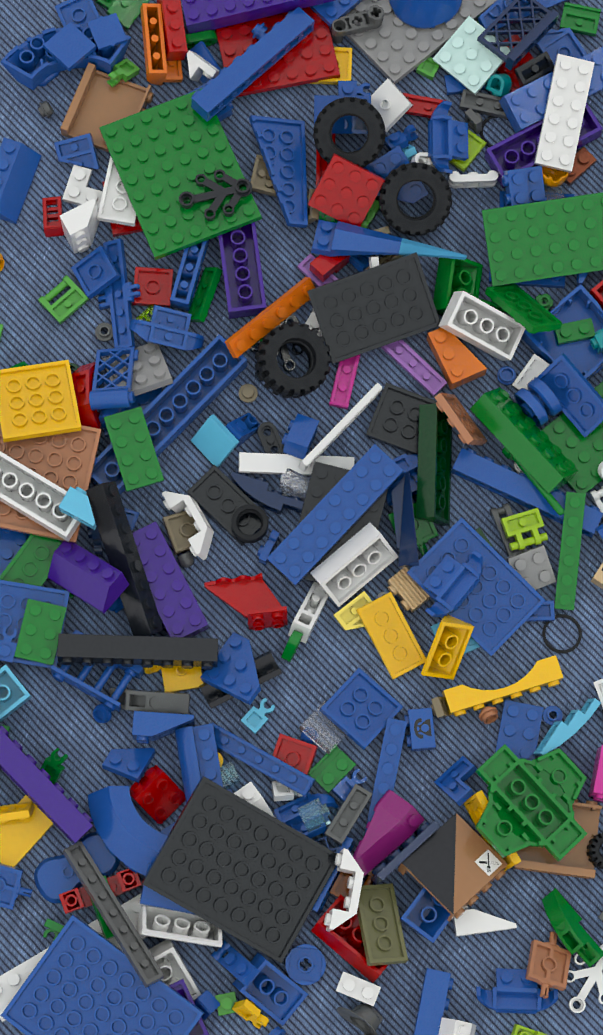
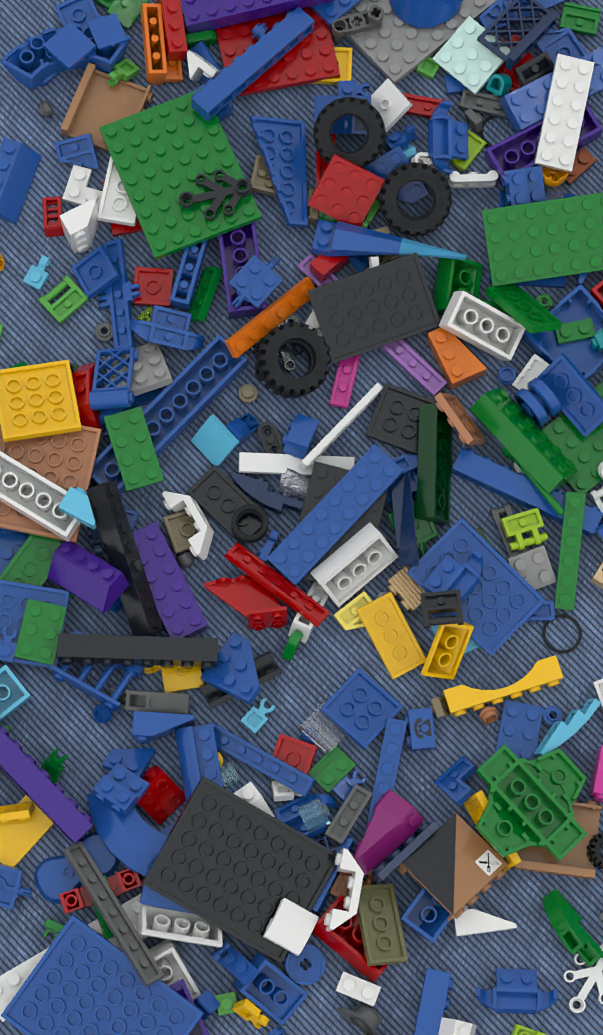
(37, 276): none -> medium azure plate
(120, 790): none -> blue plate
(255, 282): none -> blue plate
(277, 584): none -> red tile
(290, 926): none -> white slope
(439, 603): none -> black plate
(548, 965): nougat plate -> none

